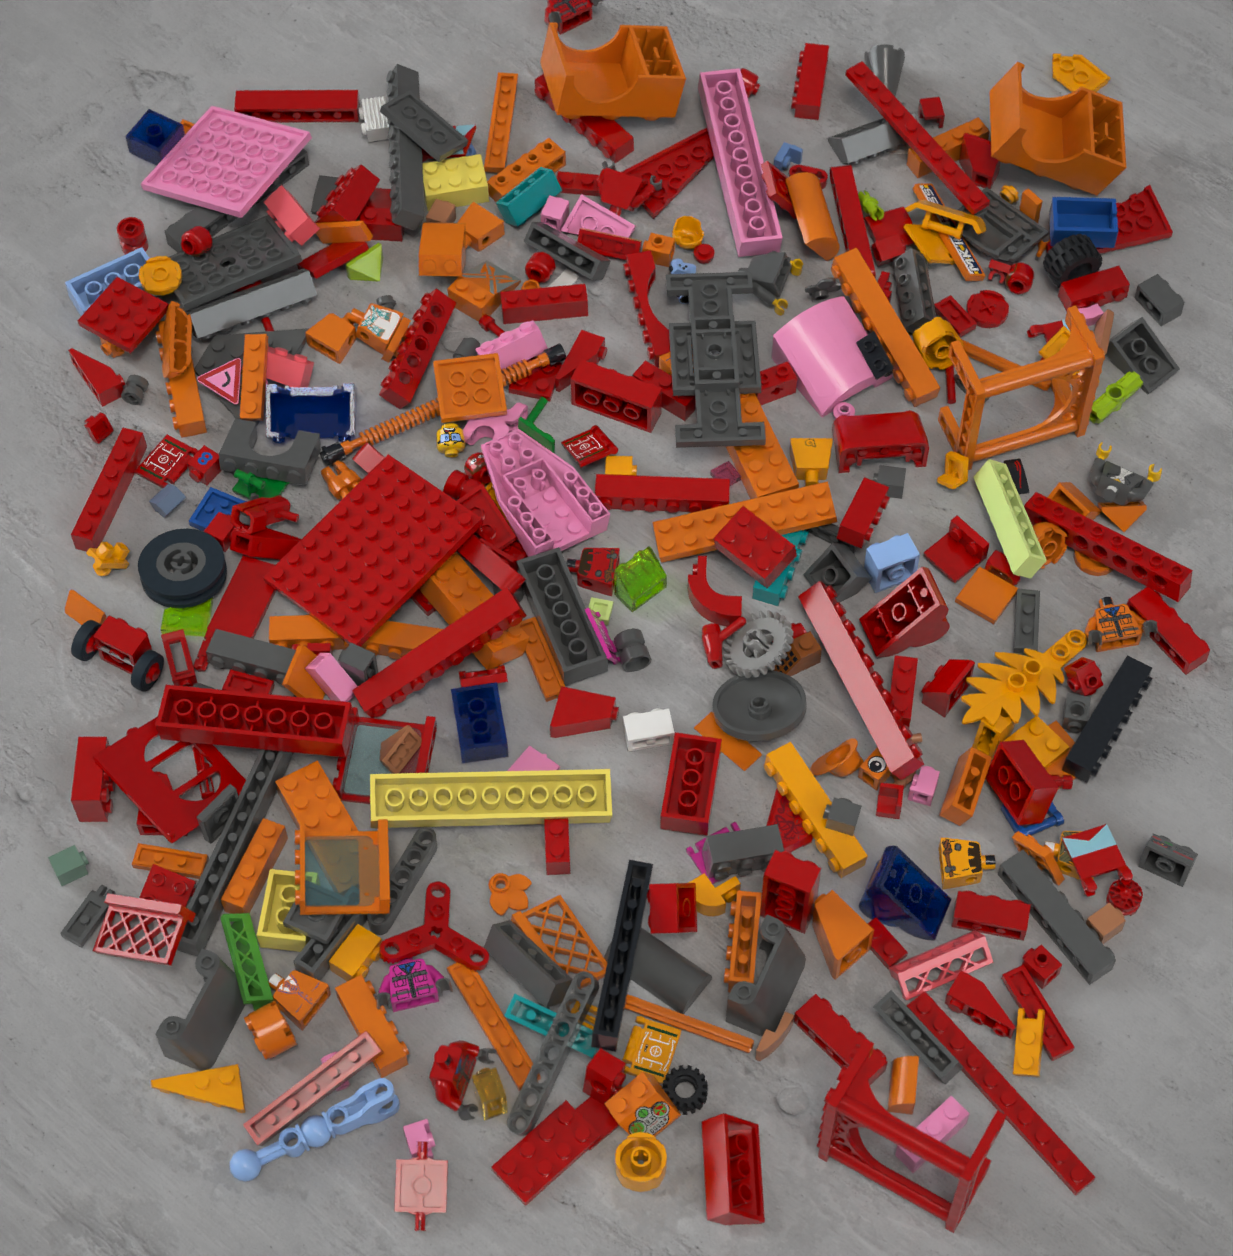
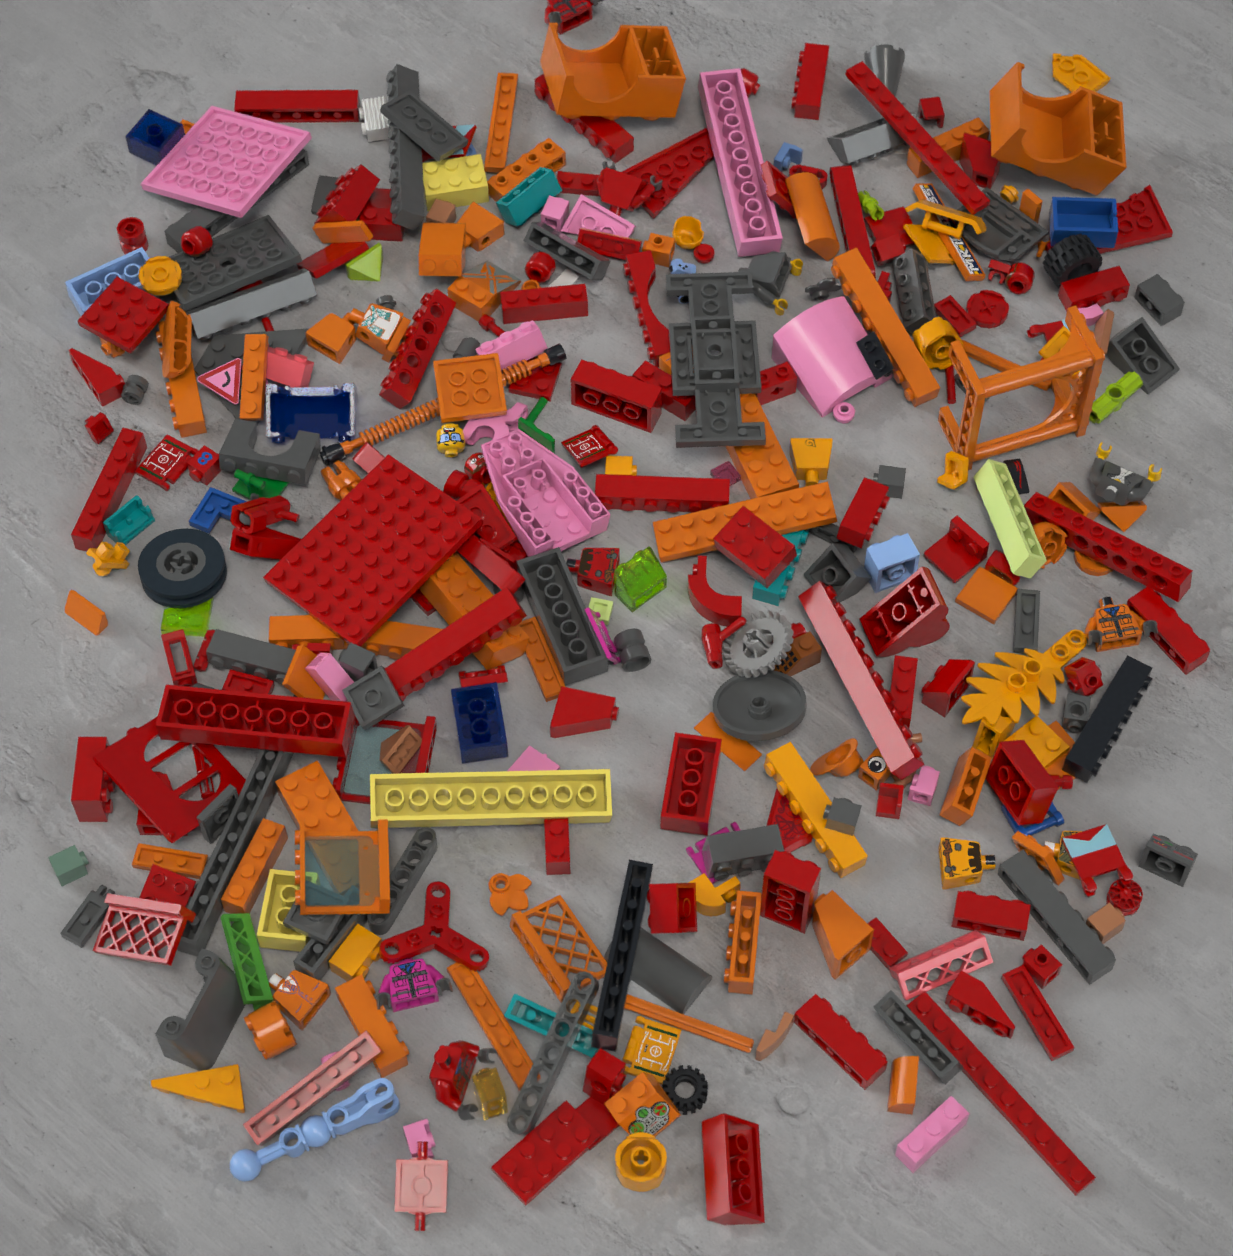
(121, 647): brick -> none
(128, 521): none -> teal hinge
(167, 500): sand blue piece -> none
(221, 530): red brick -> none
(244, 599): red tile -> none
(290, 216): coral brick -> none
(373, 697): none -> dark grey plate
(527, 963): dark grey brick -> none
(586, 347): red slope -> none
(648, 729): white brick -> none
(763, 1004): dark grey windscreen -> none
(855, 1106): red arch -> none
(879, 437): red windscreen -> none
(904, 896): clear blue brick -> none
(1028, 1044): light orange hinge -> none

